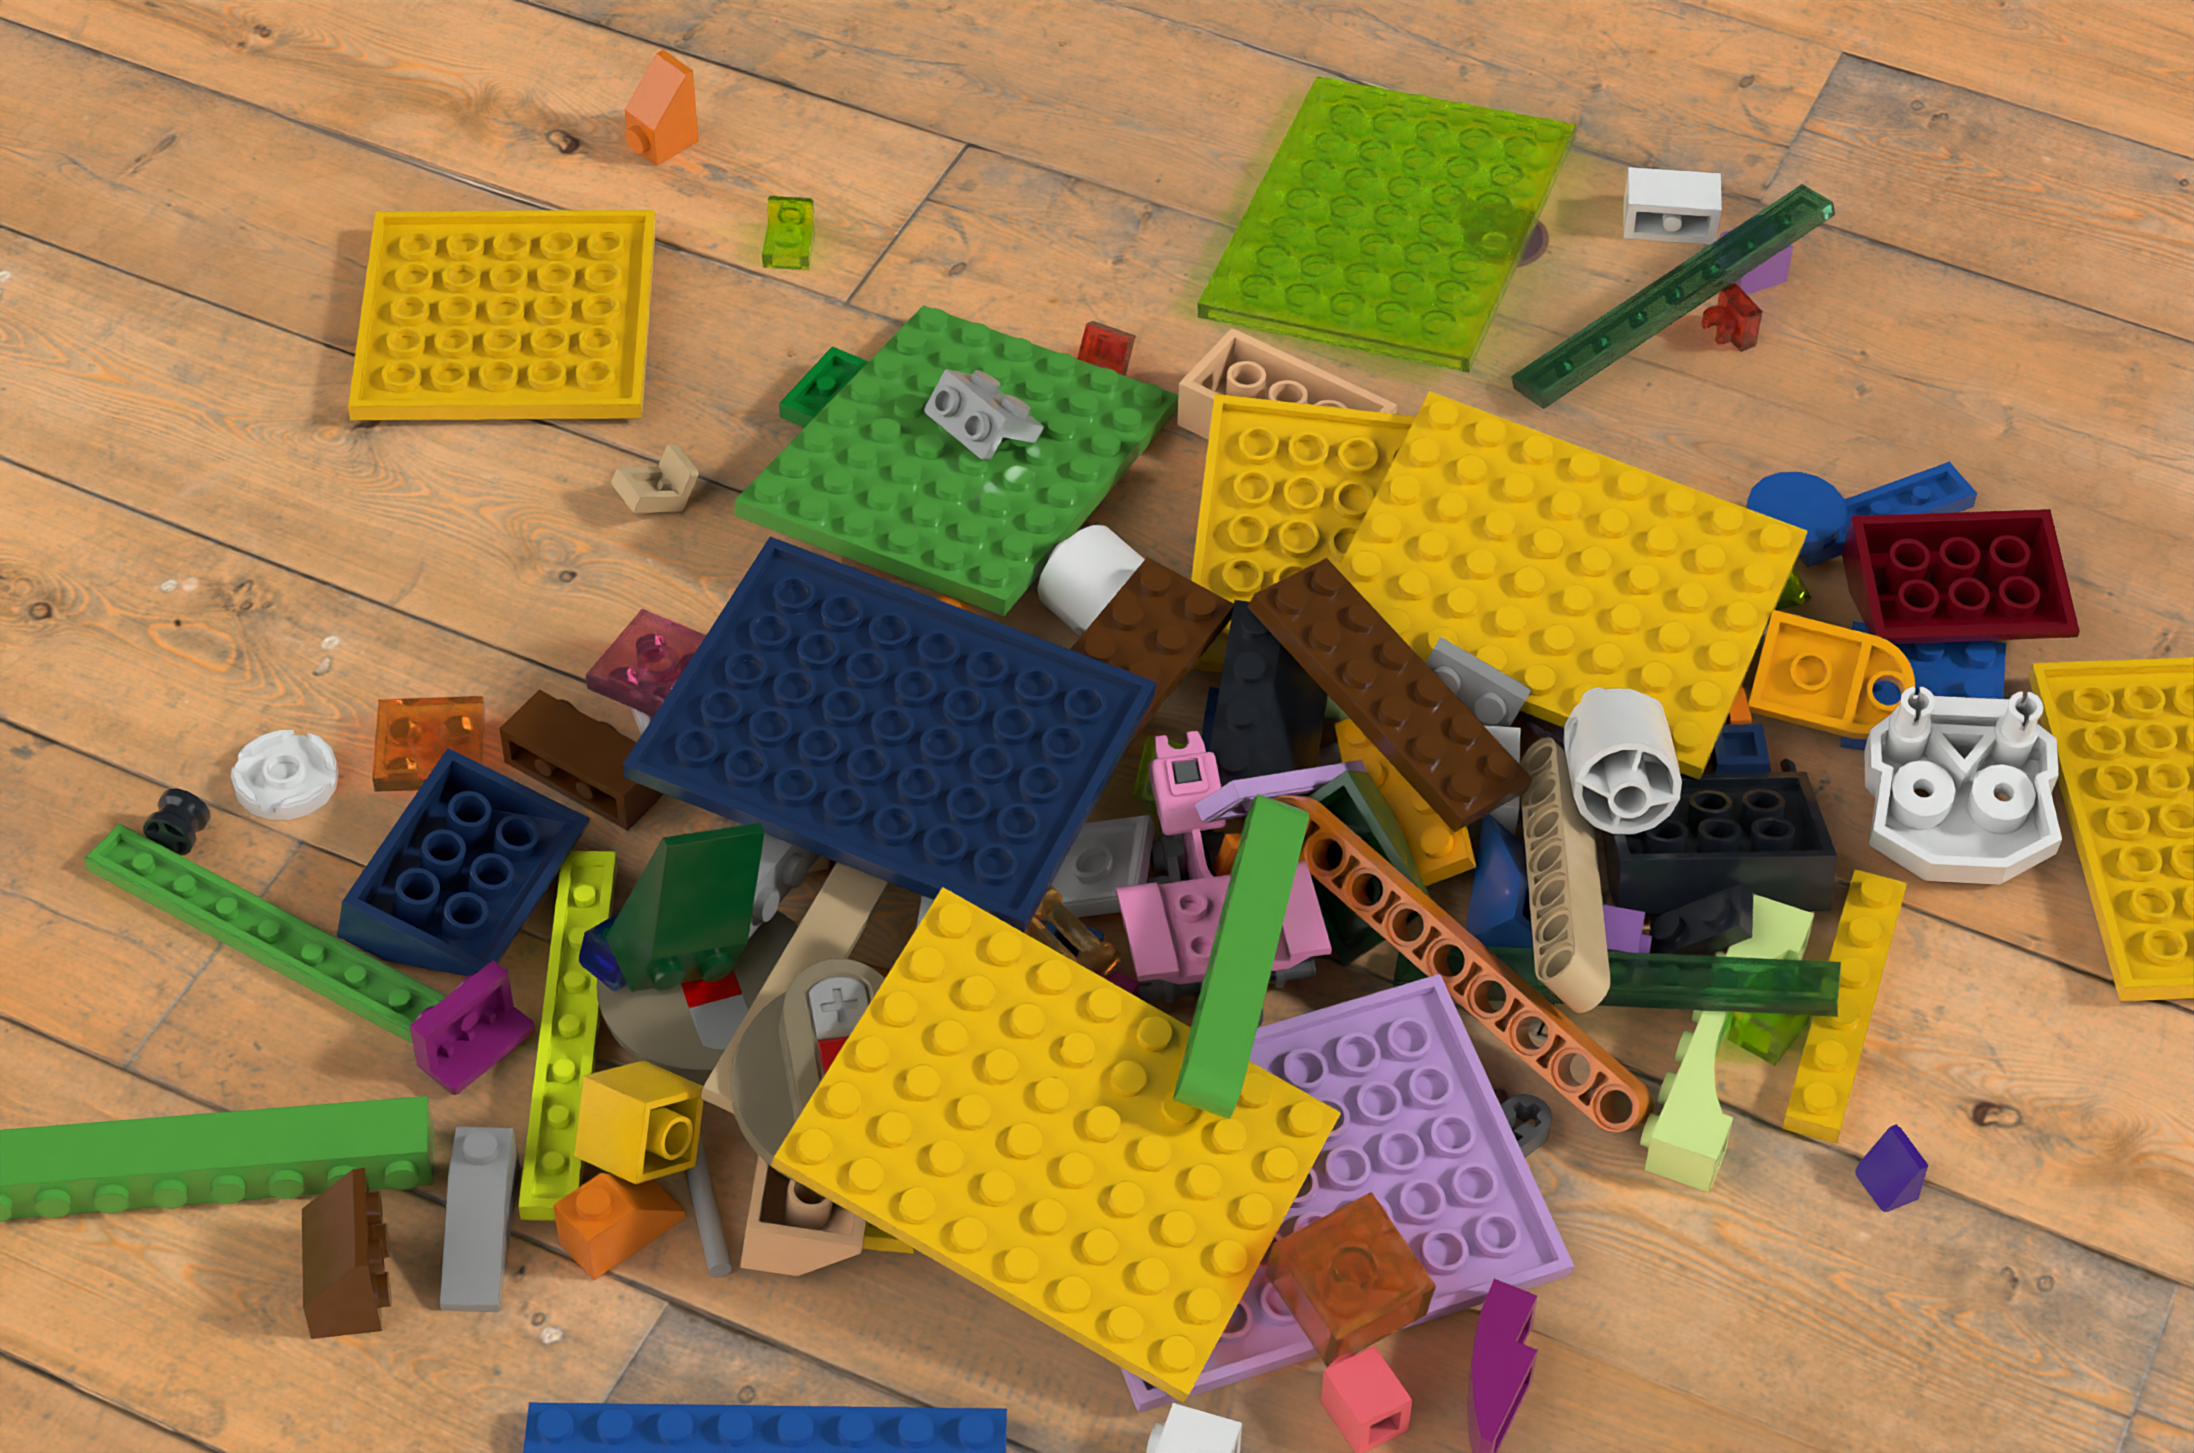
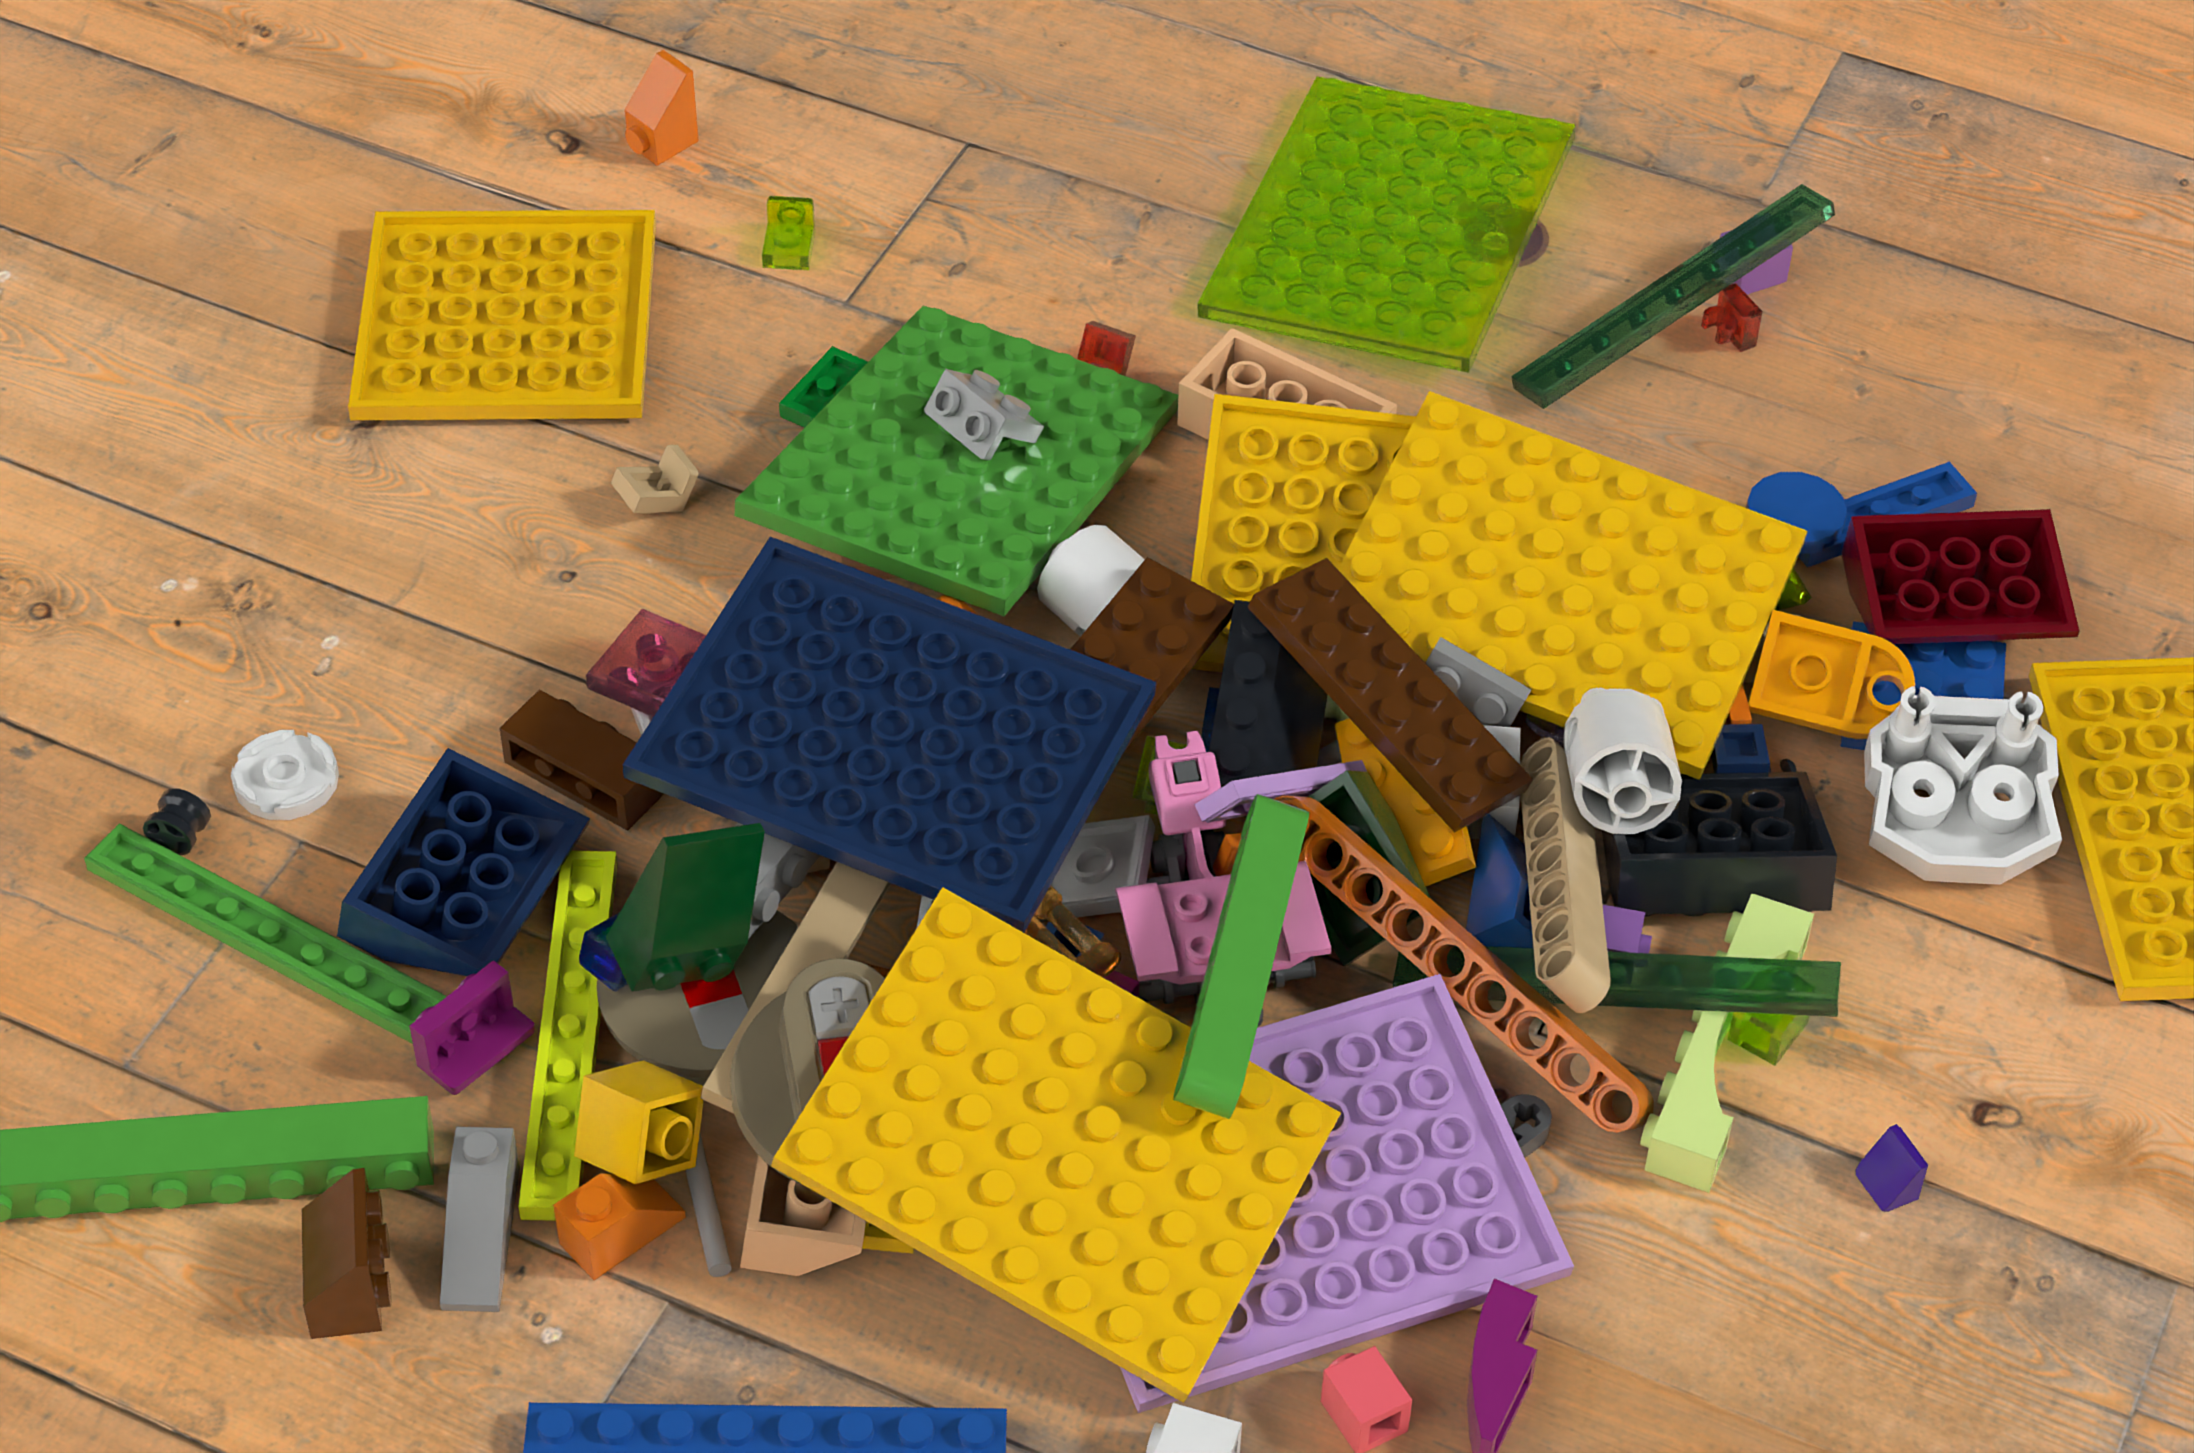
(417, 733): clear orange plate -> none
(1350, 1279): clear orange brick -> none
(1672, 206): white brick -> none
(1704, 924): black plate -> none
(1836, 1043): yellow plate -> none

